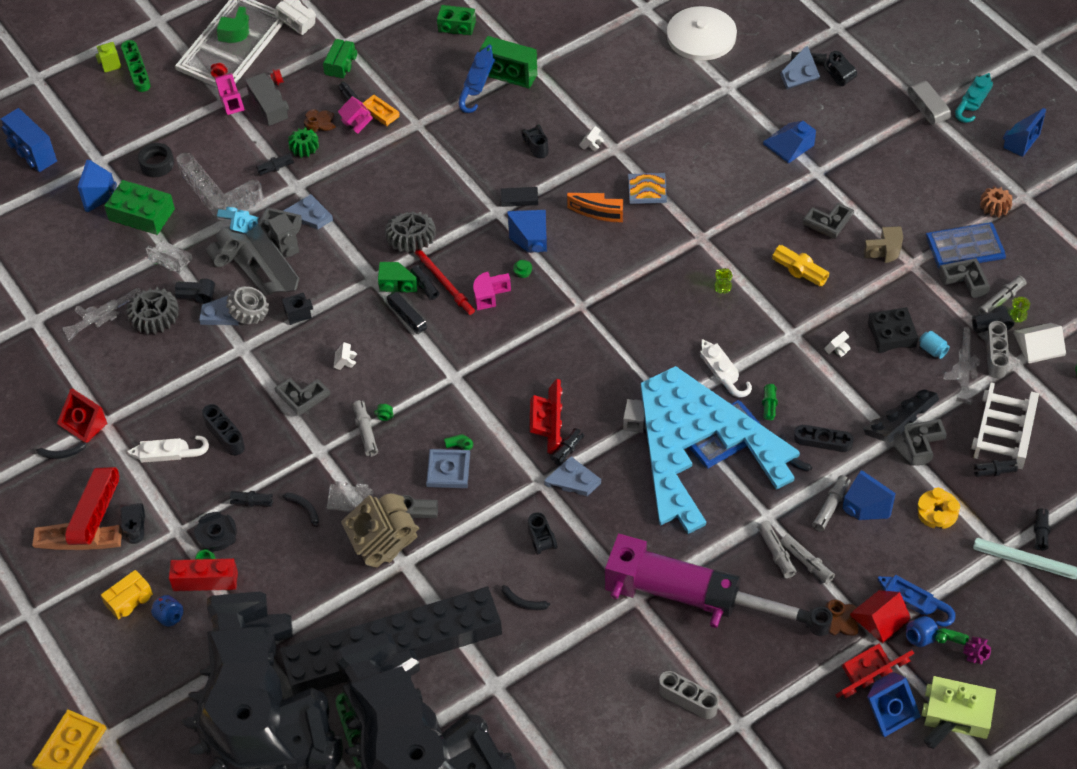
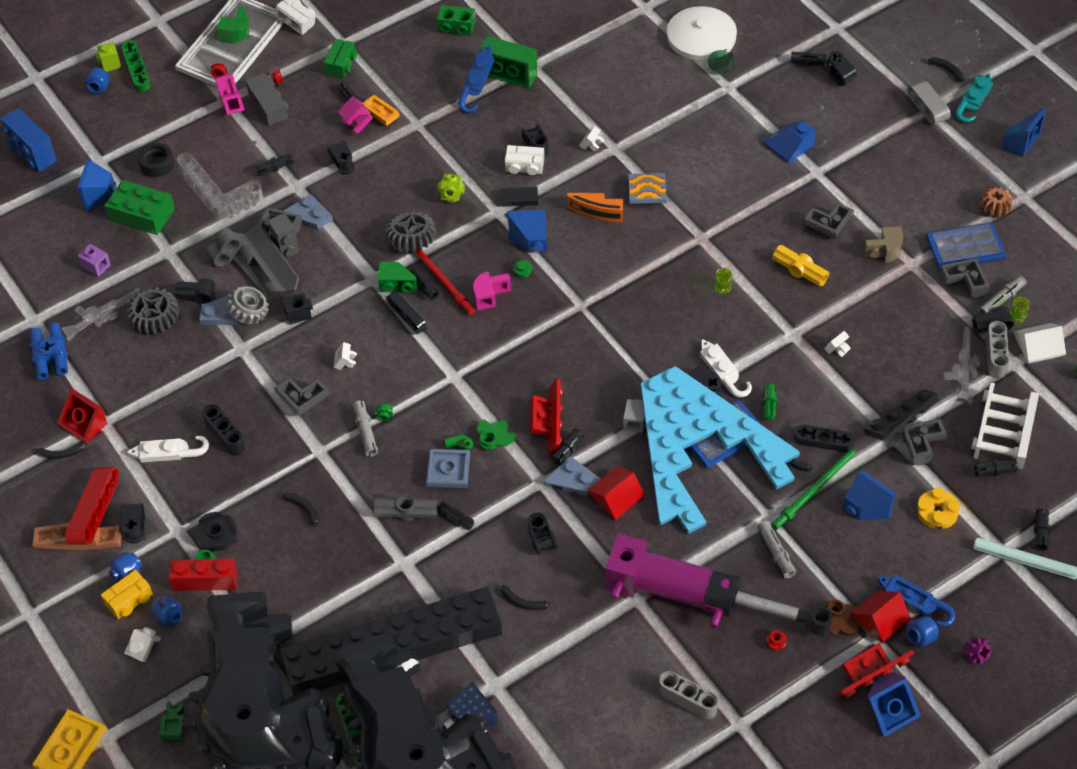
(48, 351): none -> blue pin
(94, 260): none -> medium lavender brick
(97, 80): none -> blue head
(124, 565): none -> blue head
(141, 643): none -> white bracket
(169, 256): clear bracket -> none
(171, 724): none -> green plate
(240, 220): medium azure bracket -> none
(251, 498): black pin -> none
(303, 142): green gear -> none
(319, 120): reddish brown plate -> none
(341, 157): none -> black piece
(346, 497): clear bracket -> none
(380, 528): dark tan piece -> none
(451, 187): none -> lime brick
(455, 515): none -> black axle
(470, 702): none -> dark blue torso
(496, 433): none -> green plate
(524, 160): none -> white brick
(617, 492): none -> red slope
(707, 379): none -> black piece
(721, 61): none -> clear green hair
(776, 645): none -> red plate
(789, 512): none -> green bar
(800, 70): sand blue wing -> none
(824, 573): light grey pin -> none
(835, 495): light grey pin -> none
(893, 329): black brick -> none
(934, 344): medium azure brick -> none
(946, 634): green arm -> none
(953, 68): none -> black piece
(958, 709): yellowish green piece -> none

